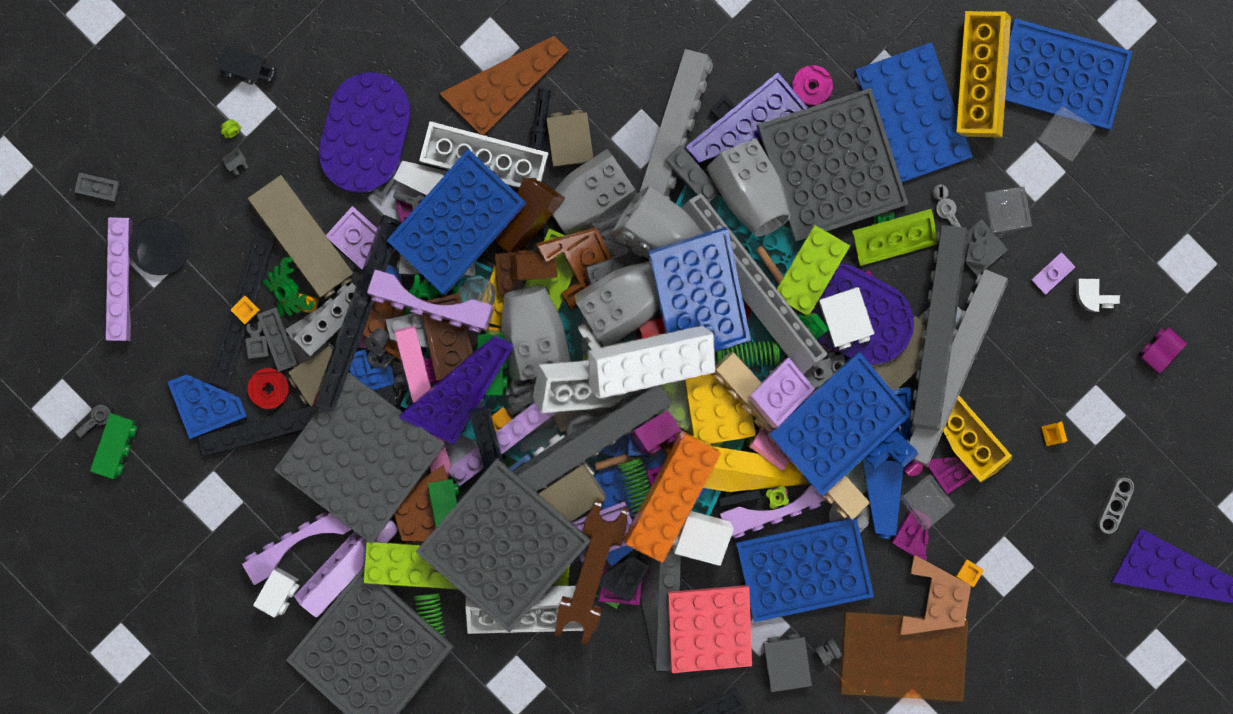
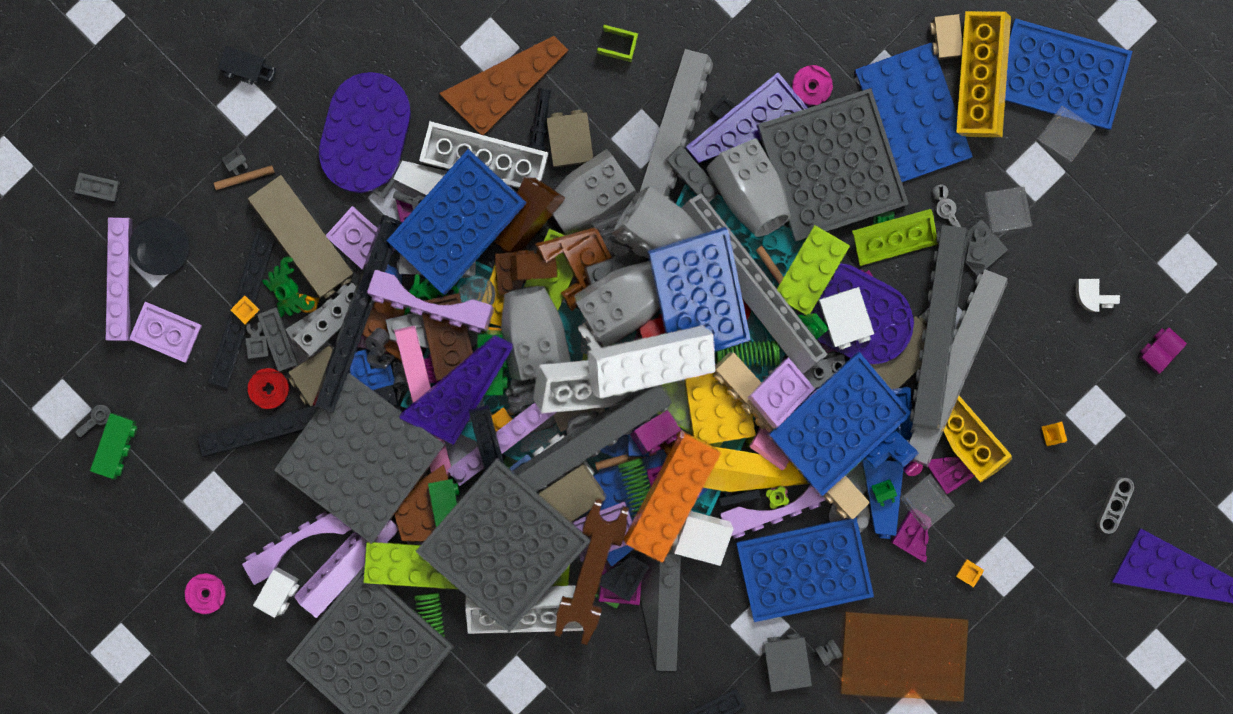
(165, 332): none -> lavender plate
(194, 595): none -> dark pink plate
(204, 405): blue plate -> none
(230, 128): lime plate -> none
(244, 177): none -> medium nougat bar
(634, 36): none -> lime piece
(709, 629): coral plate -> none
(884, 491): none -> green tile
(945, 602): nougat wing -> none
(947, 37): none -> tan brick
(1053, 273): lavender plate -> none

